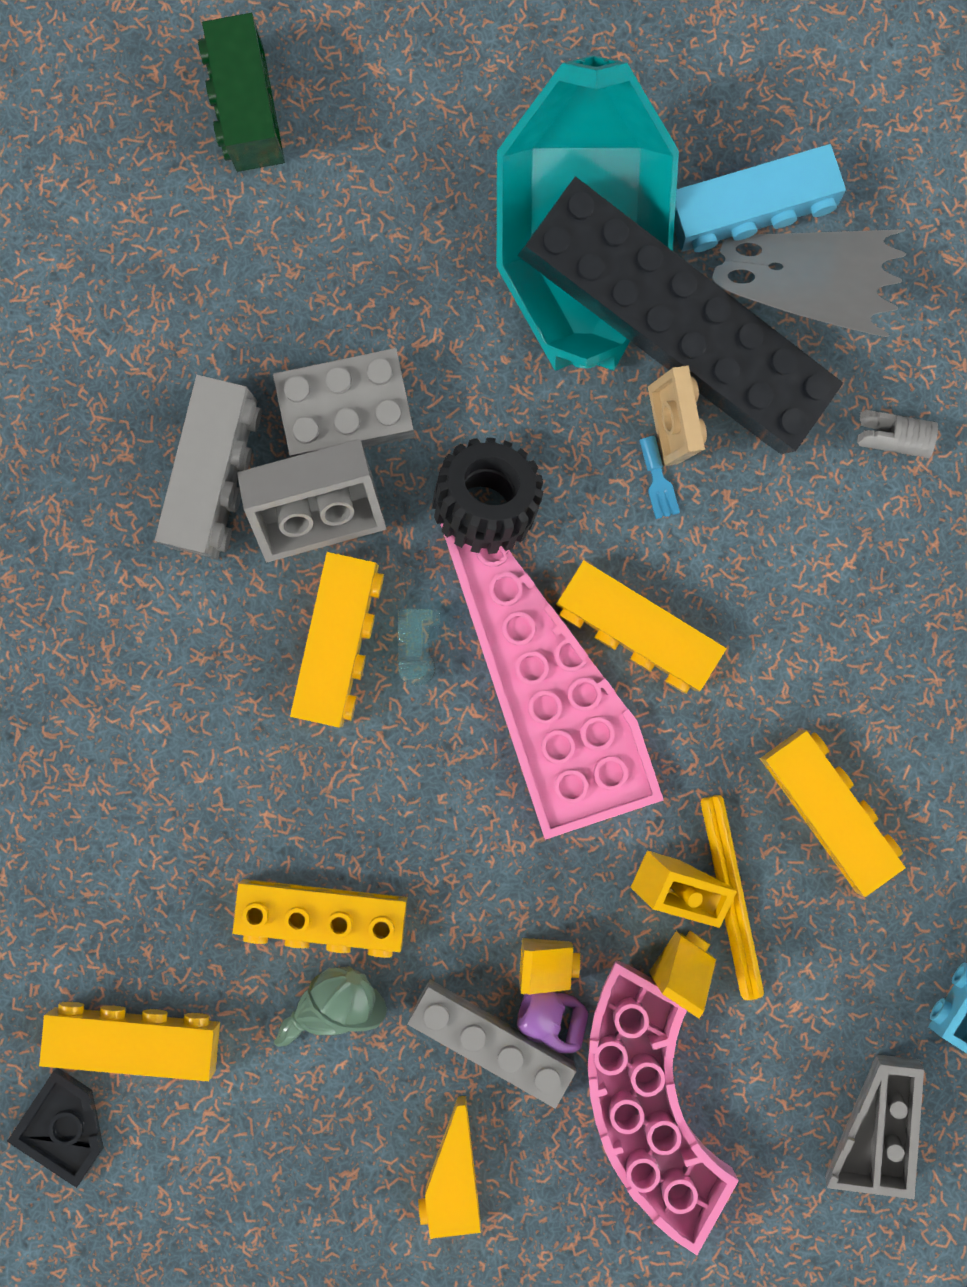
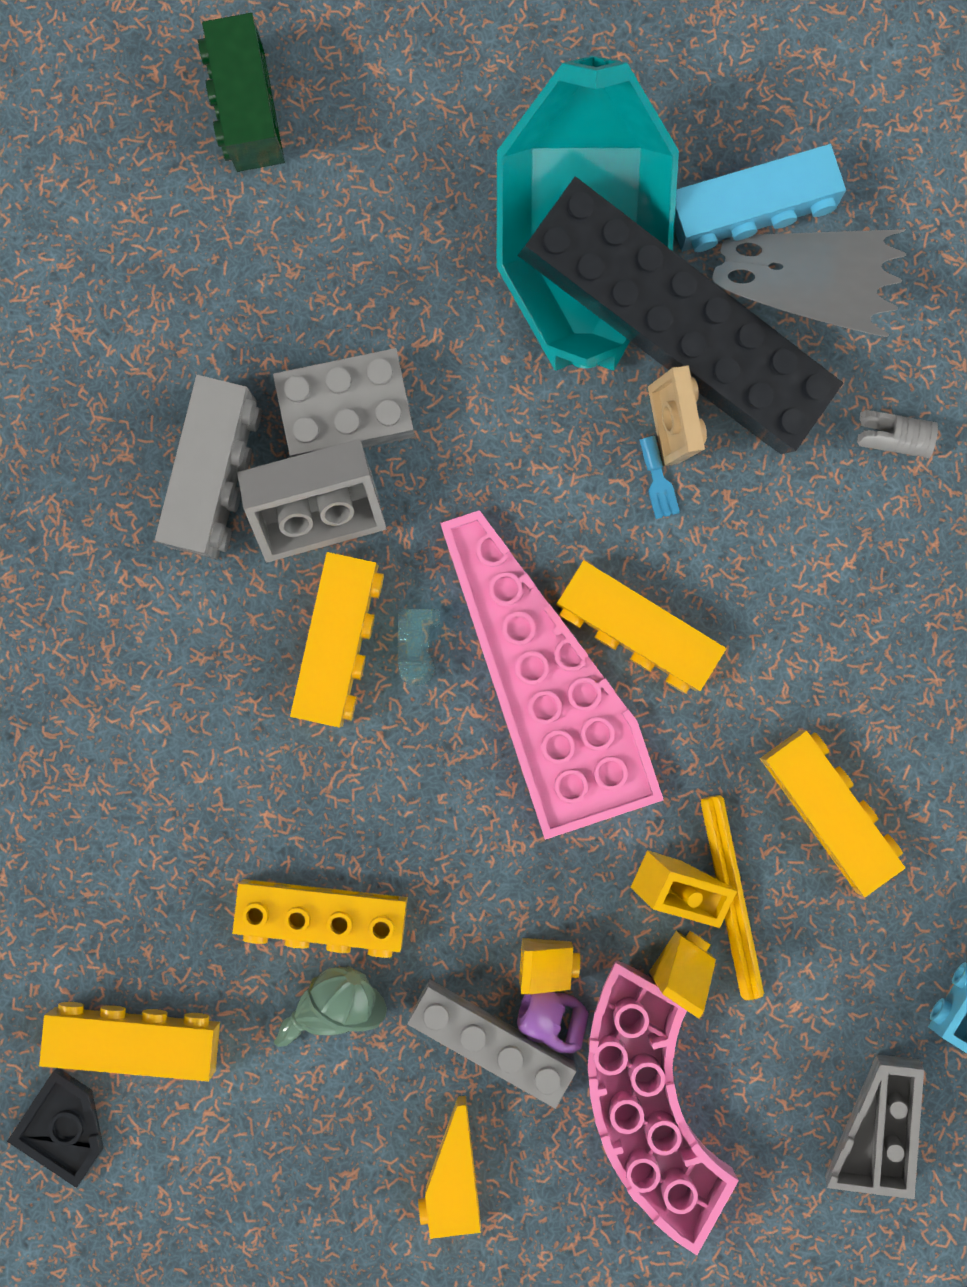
(491, 467): black tyre -> none

